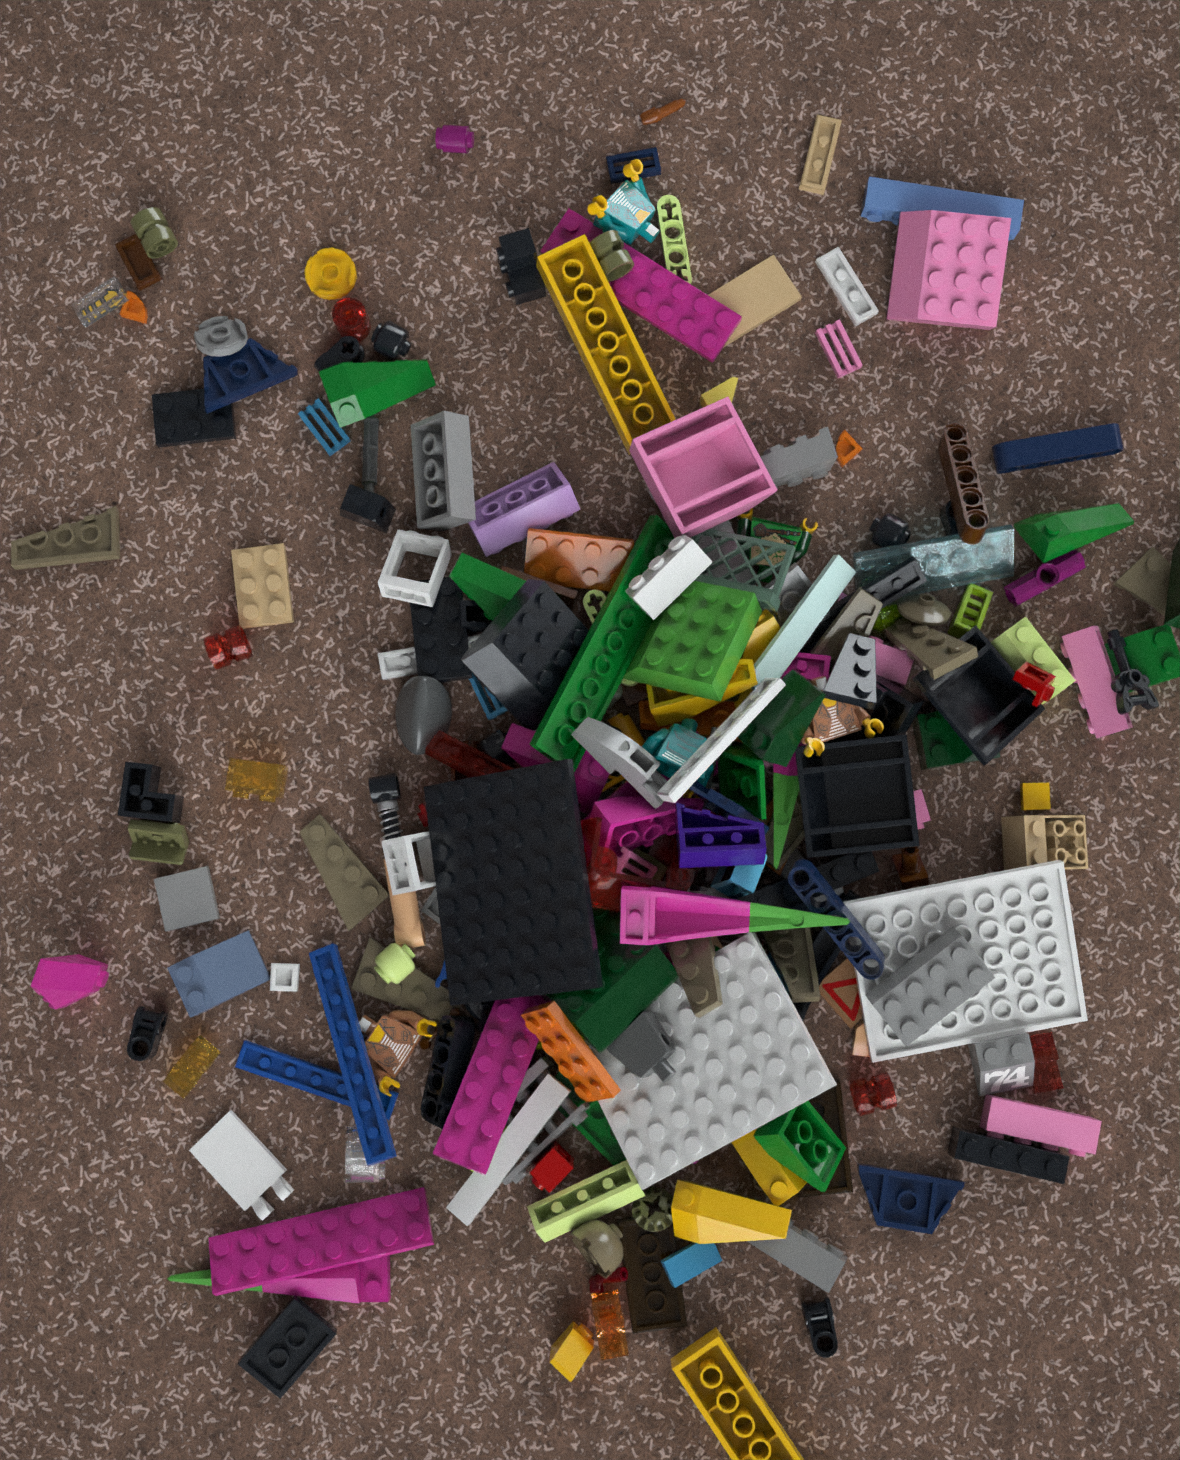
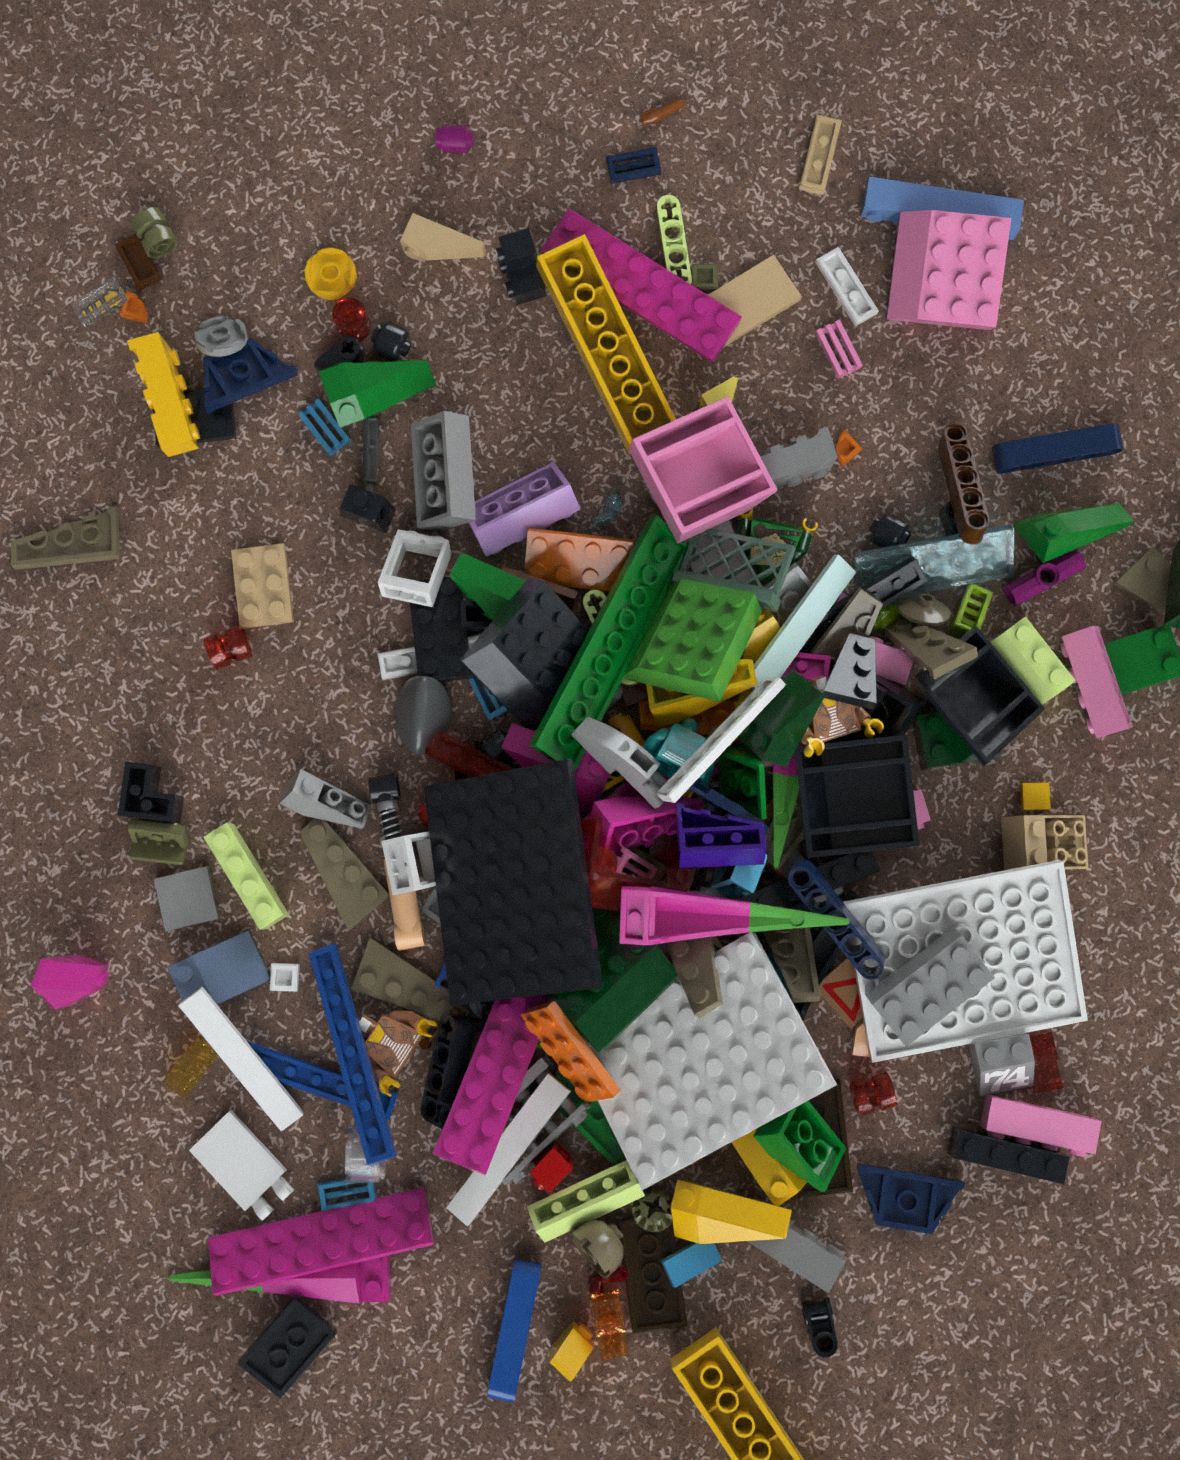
(147, 1031): black piece -> none
(165, 394): none -> yellow wedge
(241, 1058): none -> white tile
(246, 876): none -> yellowish green brick
(256, 778): clear yellow brick -> none
(323, 801): none -> light grey slope
(340, 1182): none -> dark azure tile
(394, 963): yellowish green head -> none
(437, 242): none -> tan slope
(514, 1330): none -> blue beam
(611, 256): olive wheel -> none
(611, 511): none -> clear light blue arm
(627, 209): teal torso -> none
(645, 1048): dark grey torso -> none
(668, 576): white brick -> none
(705, 277): none -> olive tile
(910, 868): reddish brown bracket -> none
(1035, 679): red bracket -> none
(1129, 679): black piece -> none

